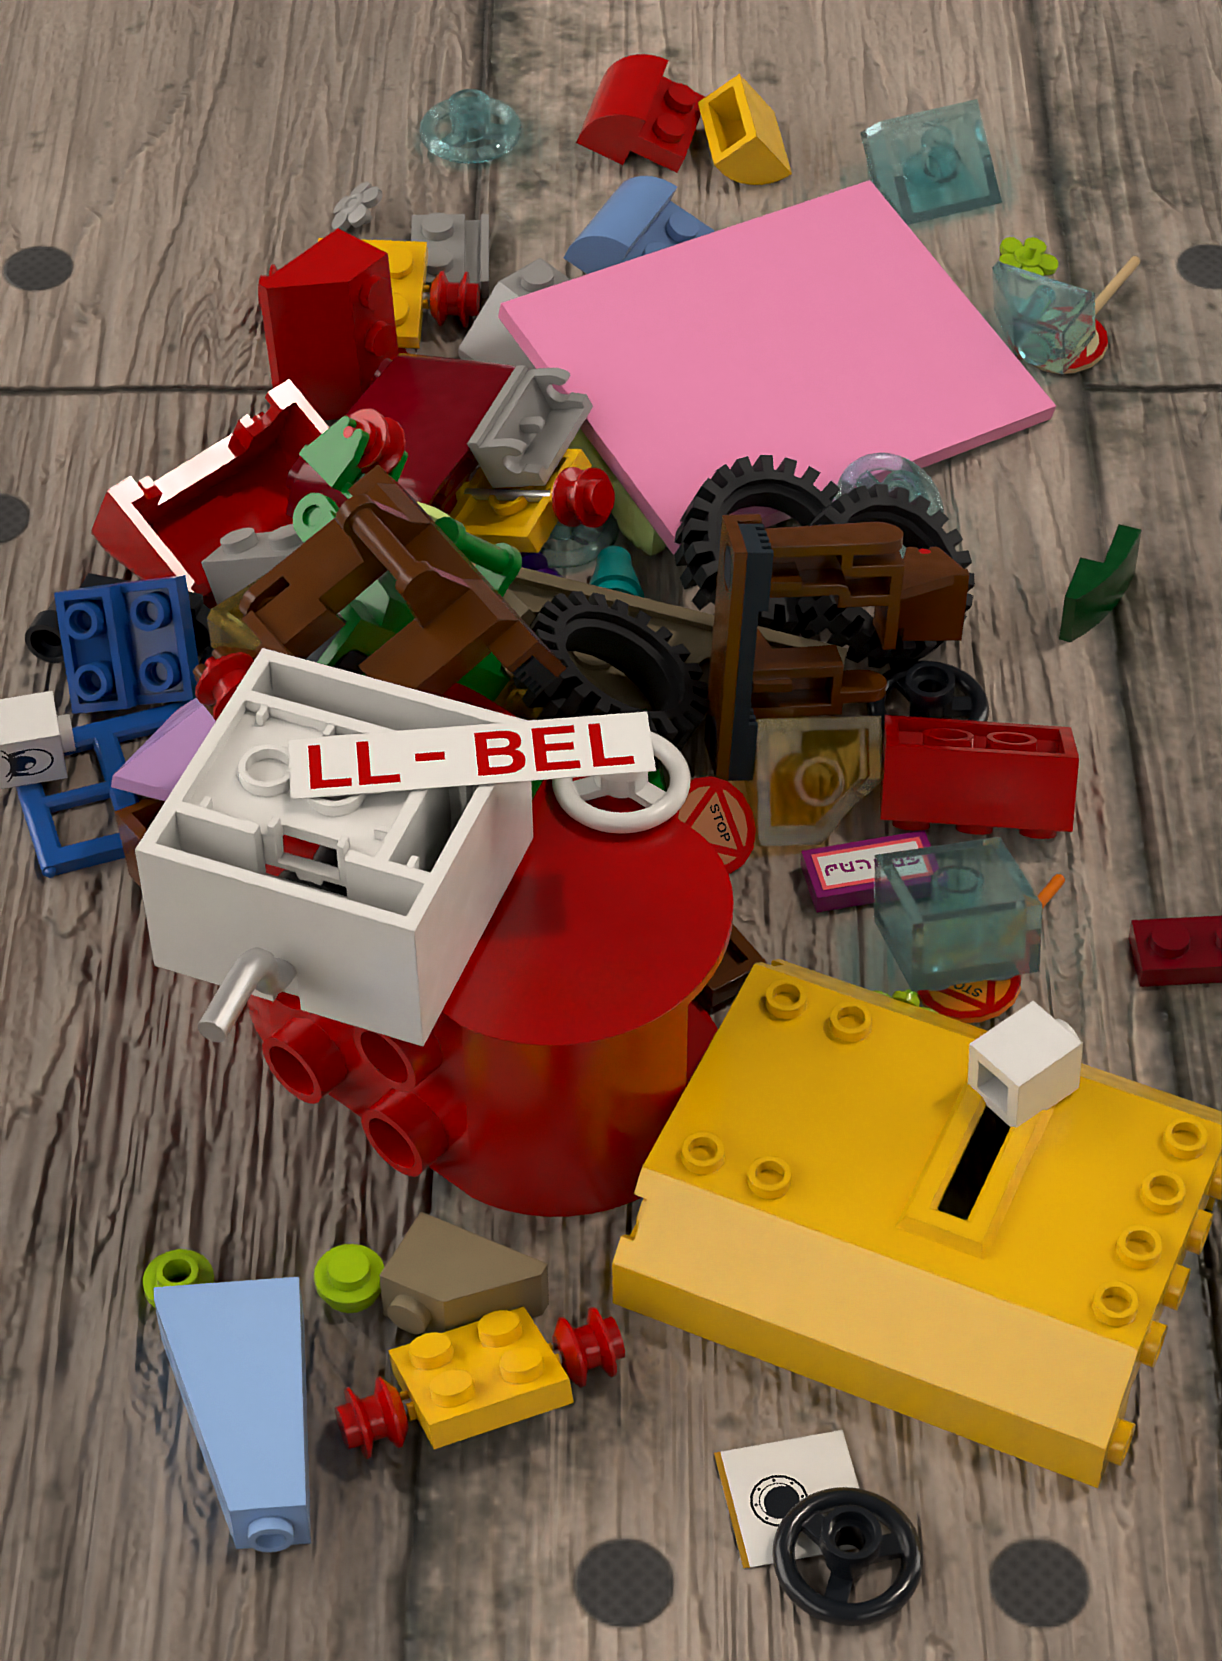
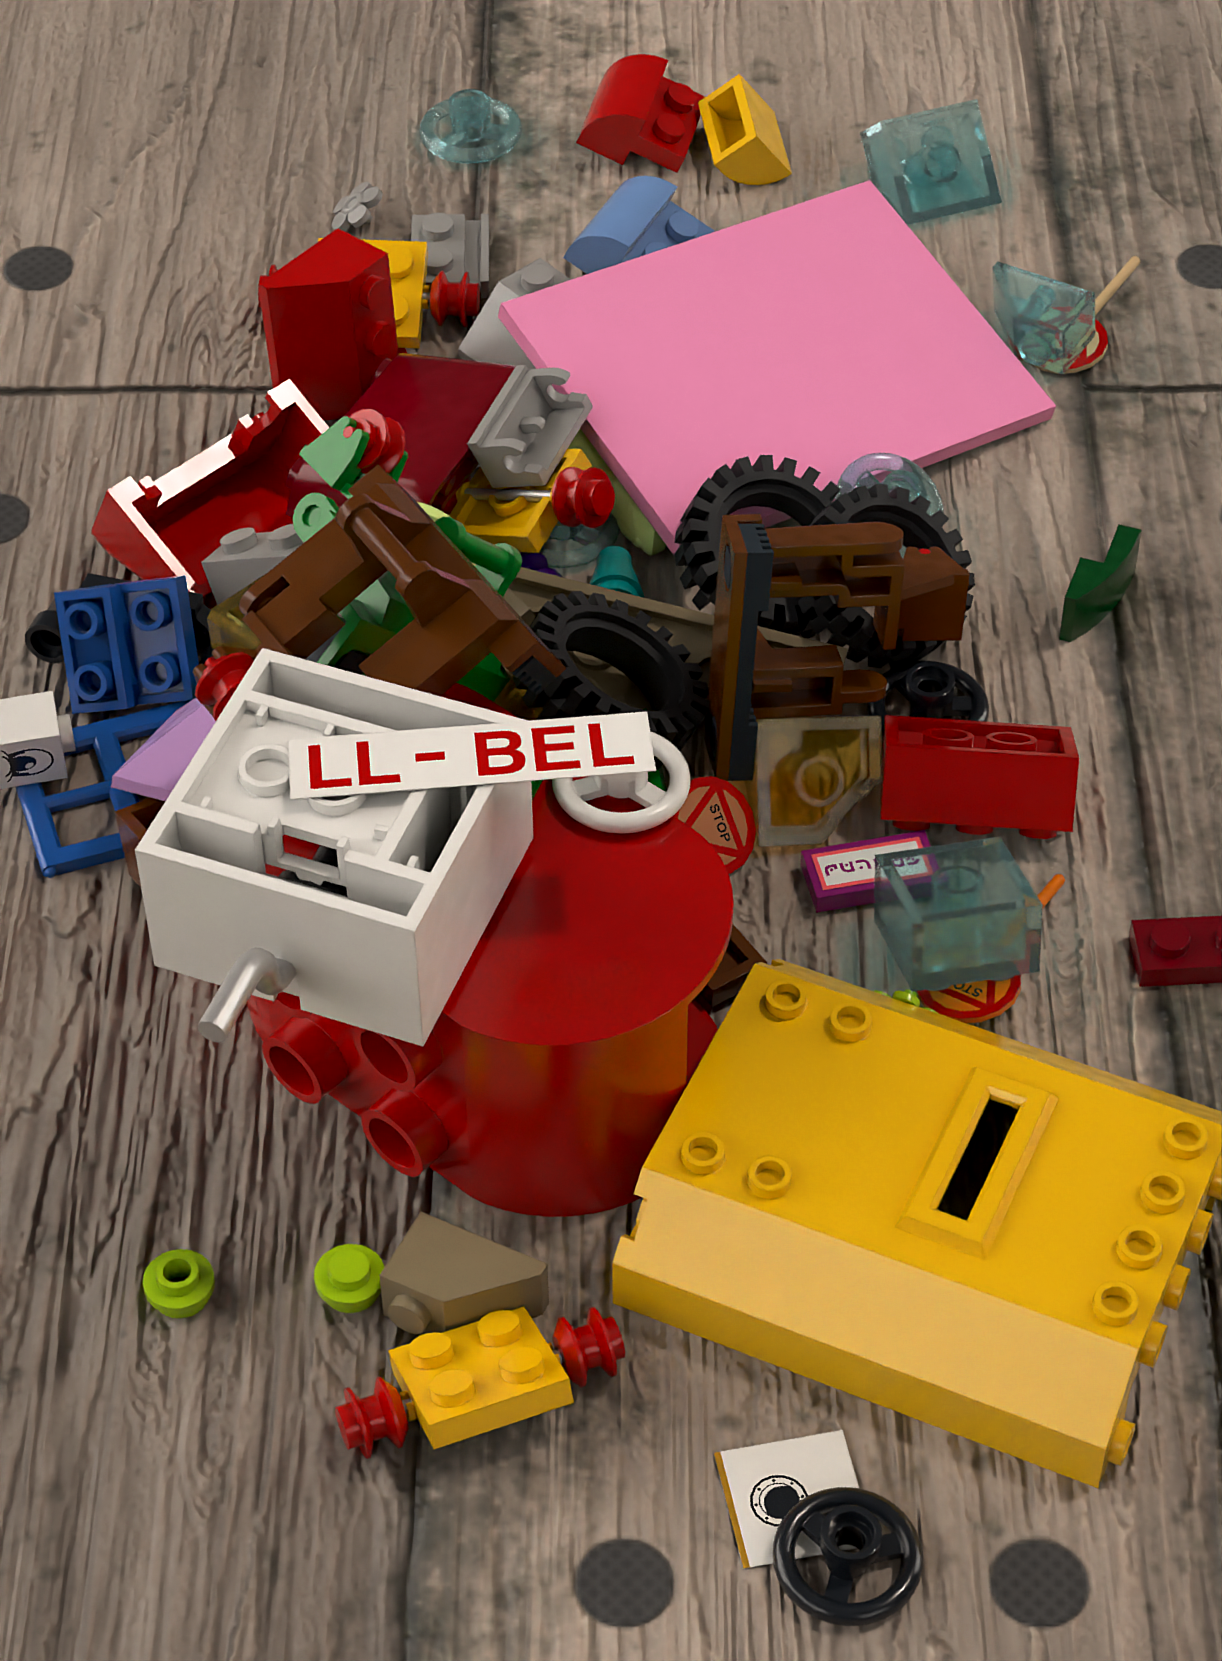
(245, 1391): light blue slope -> none
(1025, 1064): white brick -> none
(1028, 256): lime plant -> none

